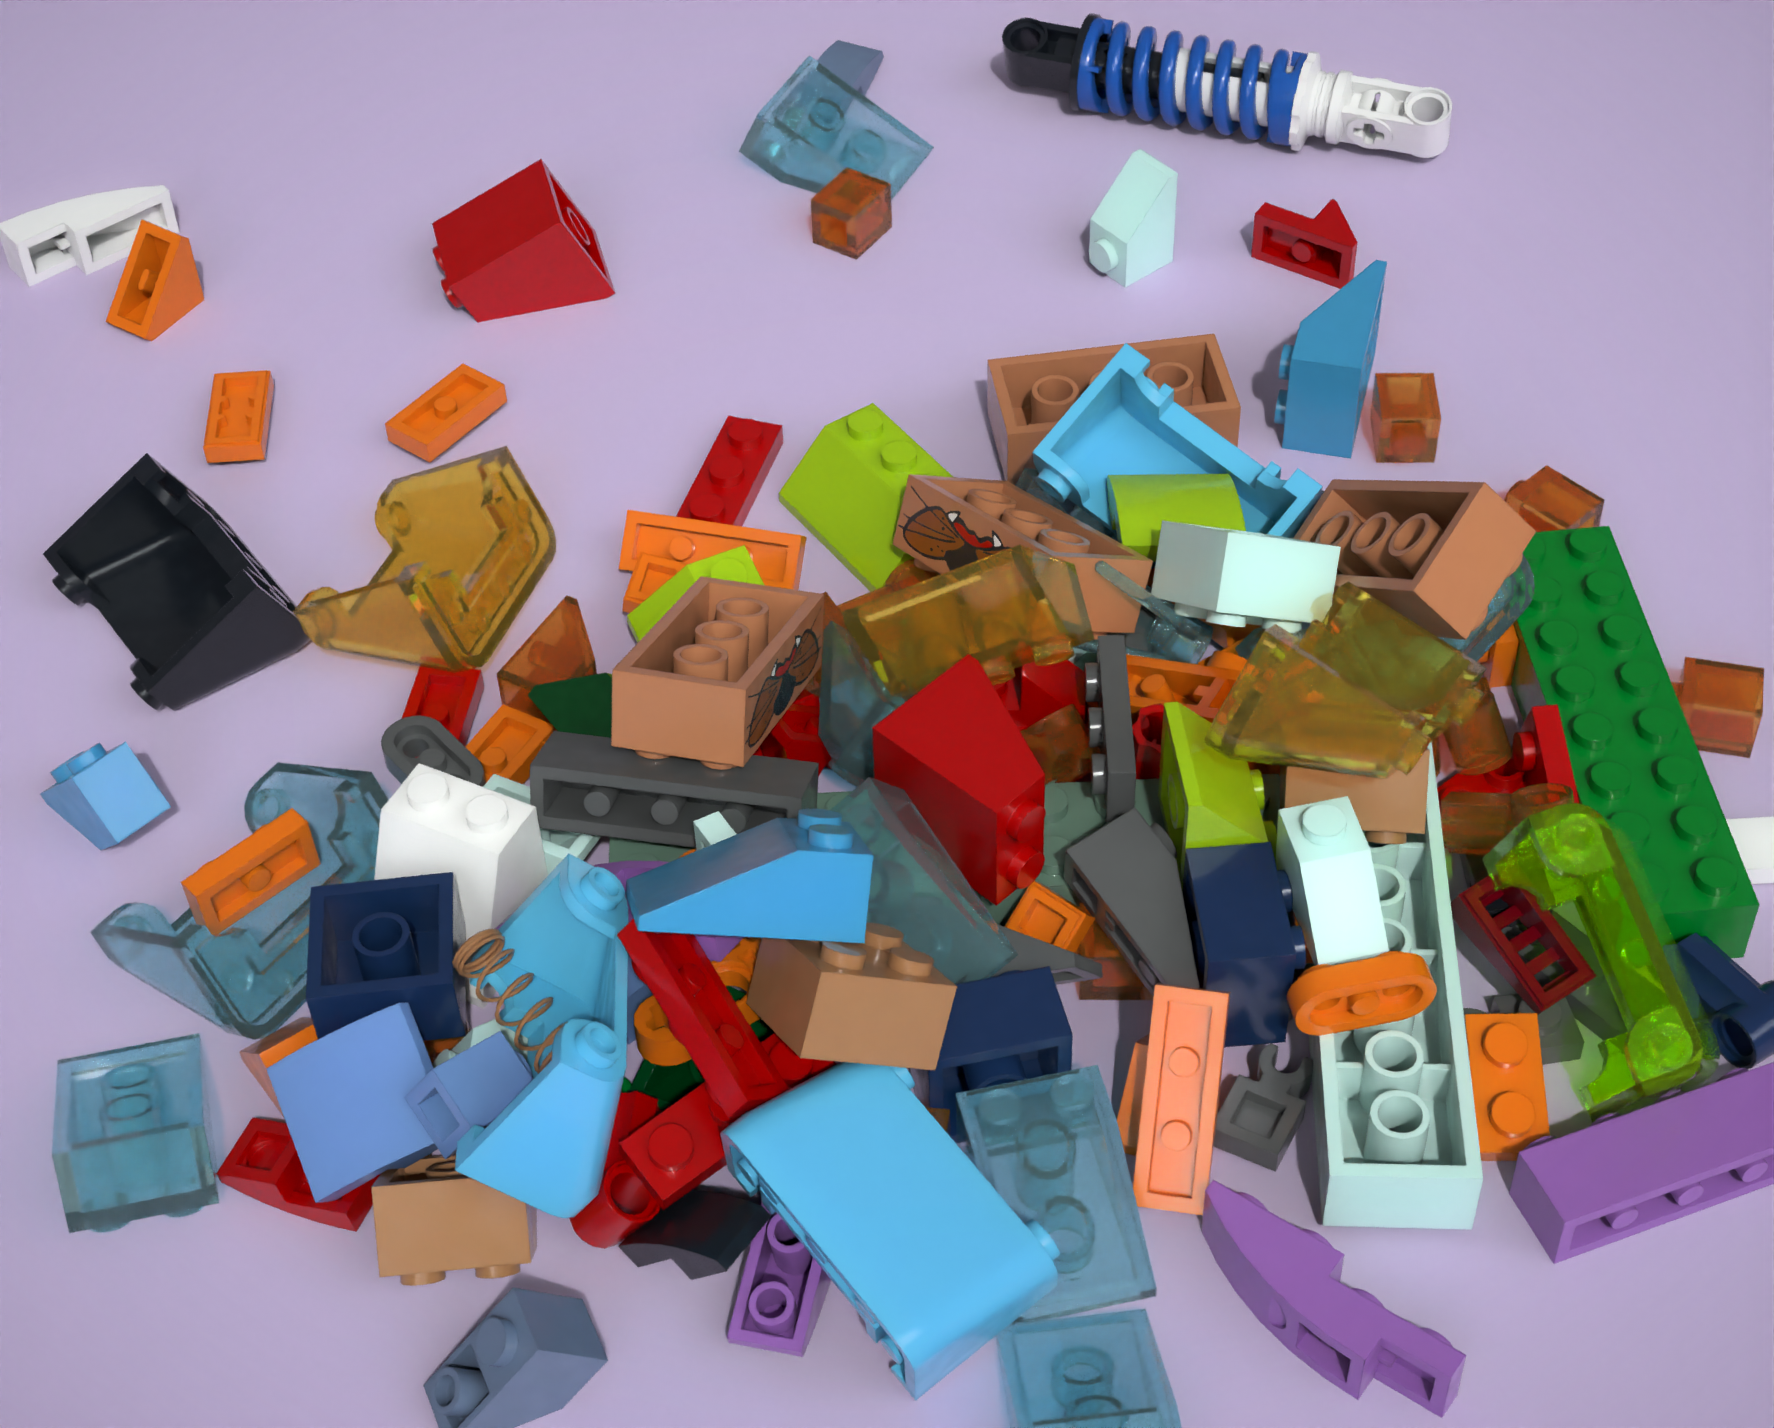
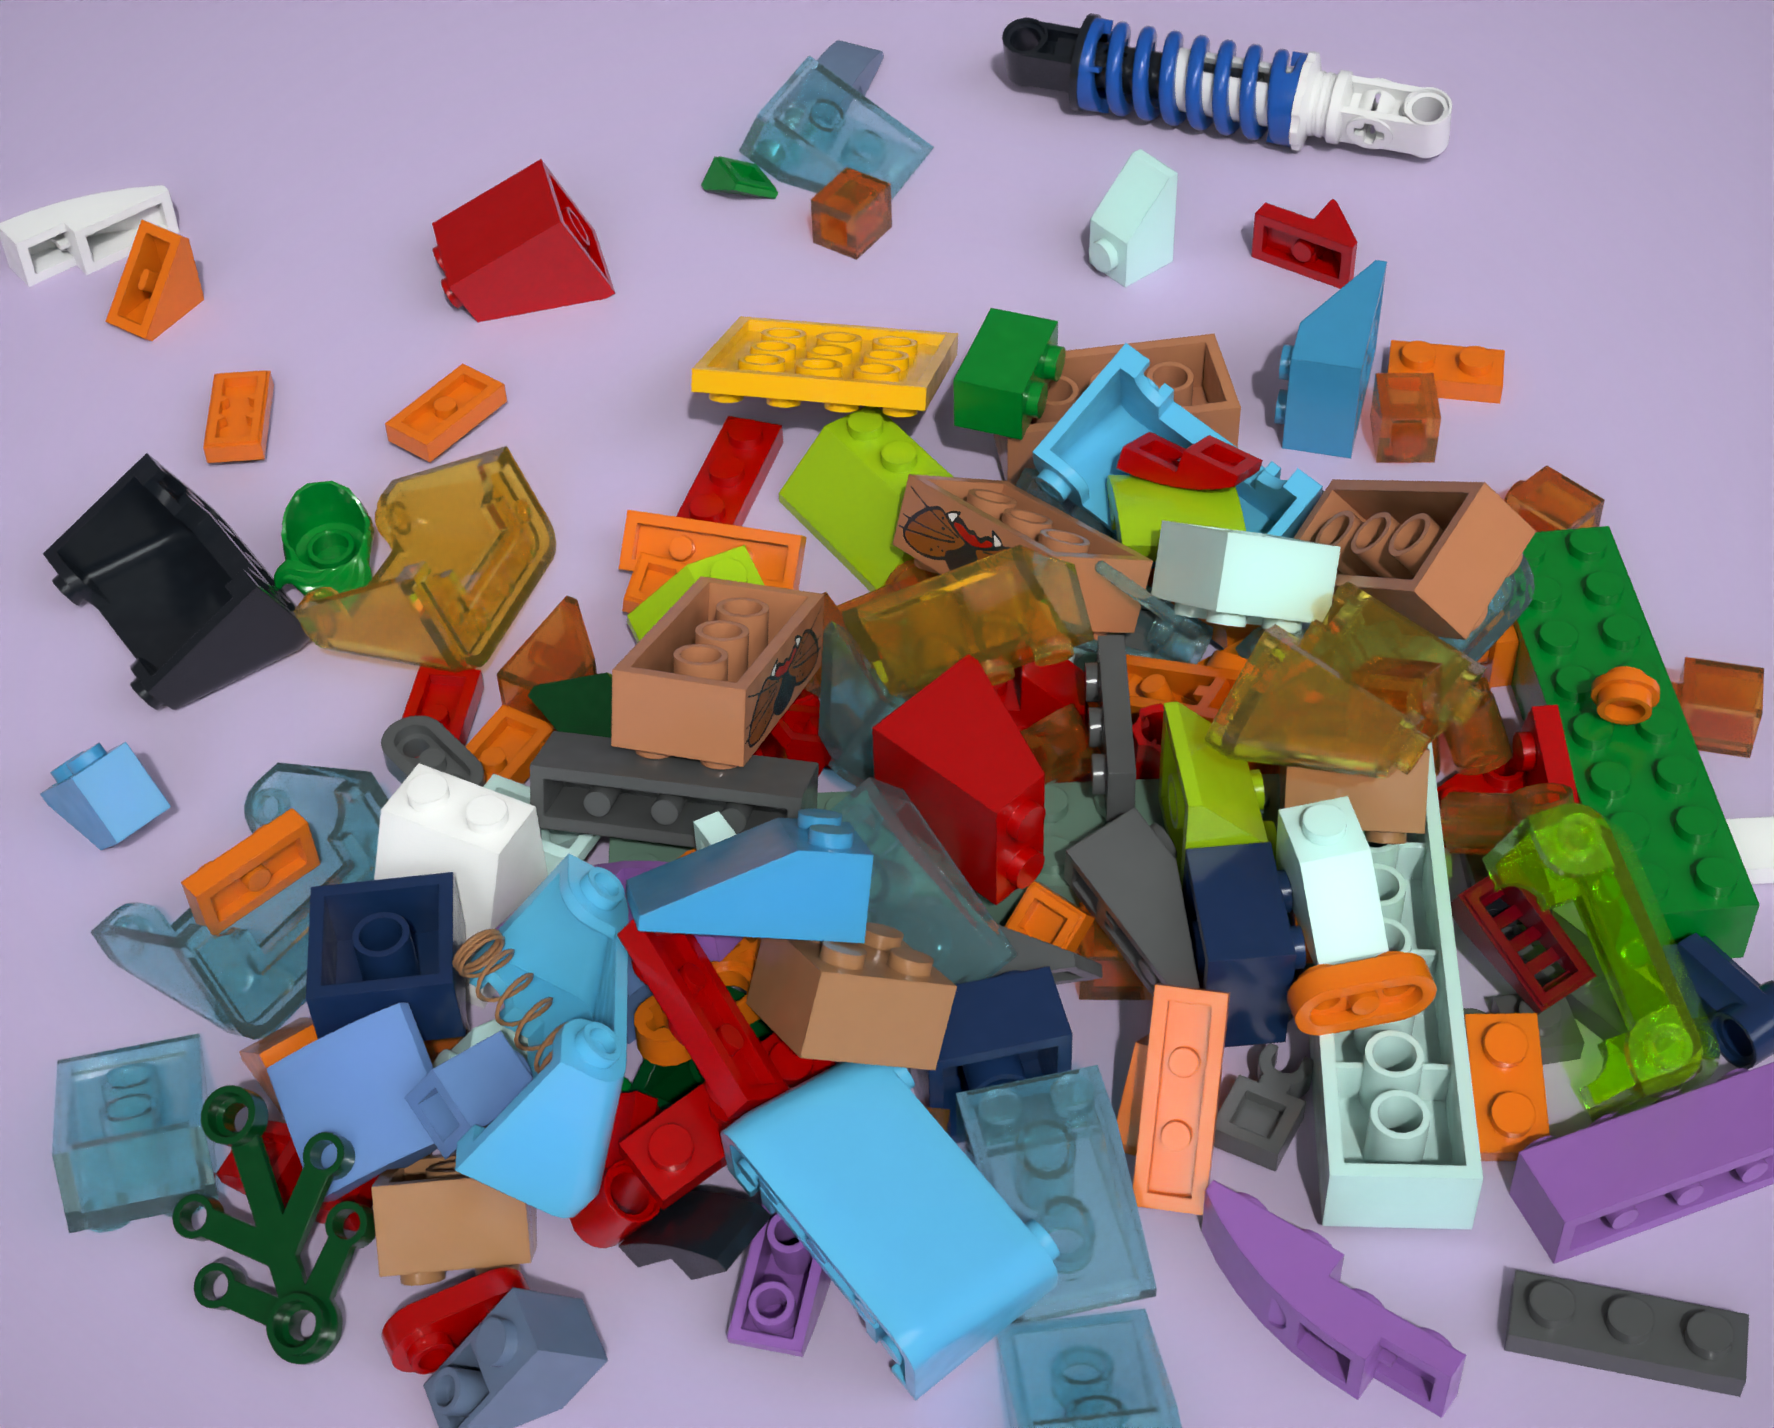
(278, 1231): none -> dark green plant
(325, 540): none -> green hair
(432, 1328): none -> red plate
(738, 178): none -> green slope
(826, 365): none -> yellow plate
(1007, 373): none -> green brick
(1199, 467): none -> red slope
(1404, 686): none -> clear orange brick
(1458, 371): none -> orange plate
(1625, 695): none -> orange plate
(1628, 1333): none -> dark grey plate

